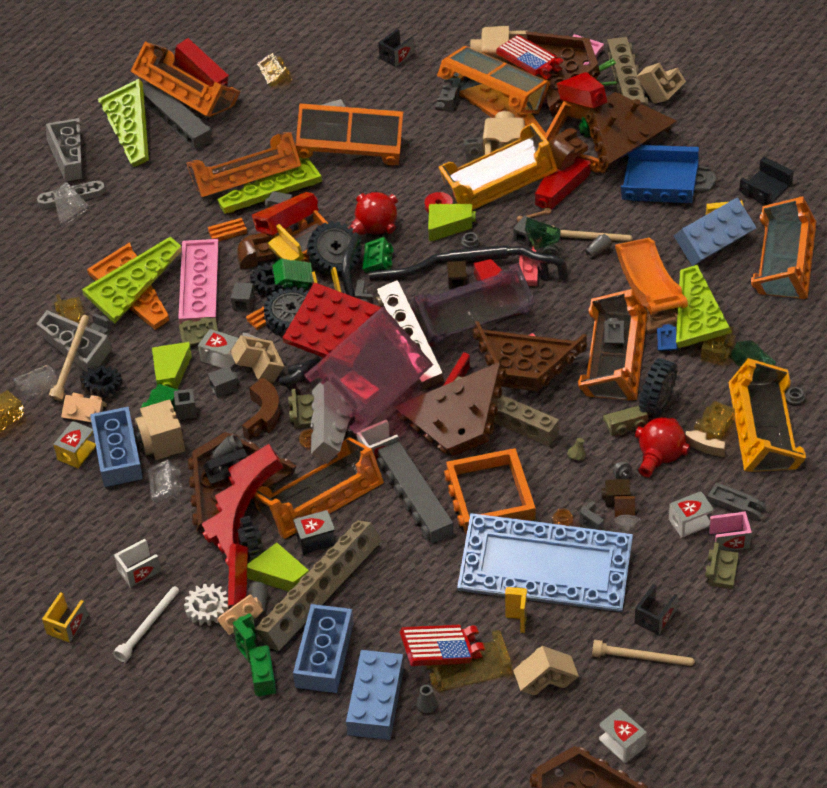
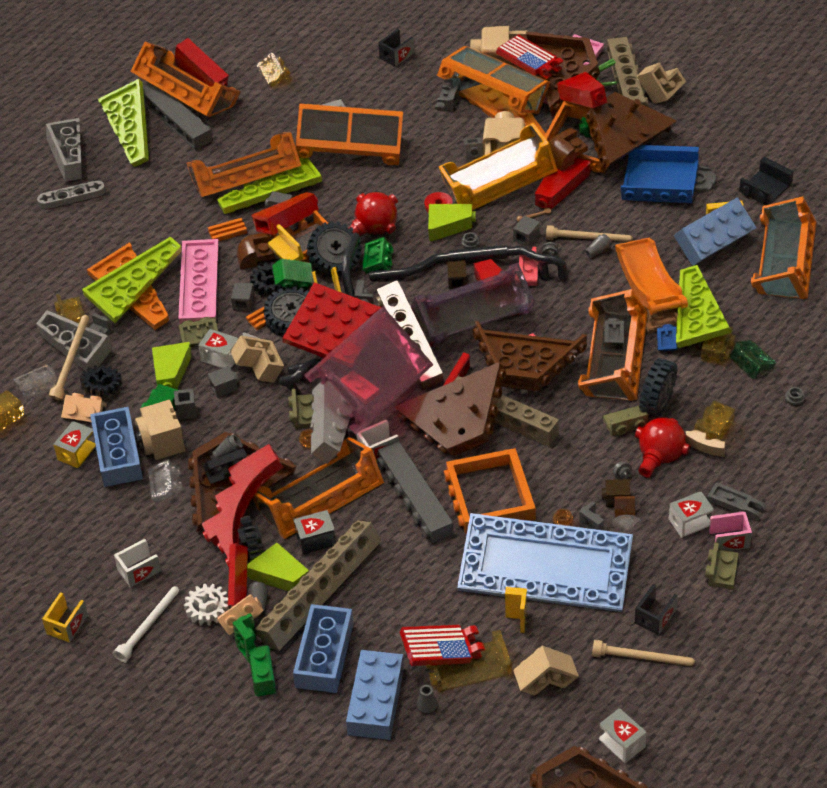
(68, 204): clear wing -> none
(266, 419): reddish brown arch -> none
(541, 233): clear green slope -> none
(577, 451): olive rock -> none
(764, 418): windscreen -> none

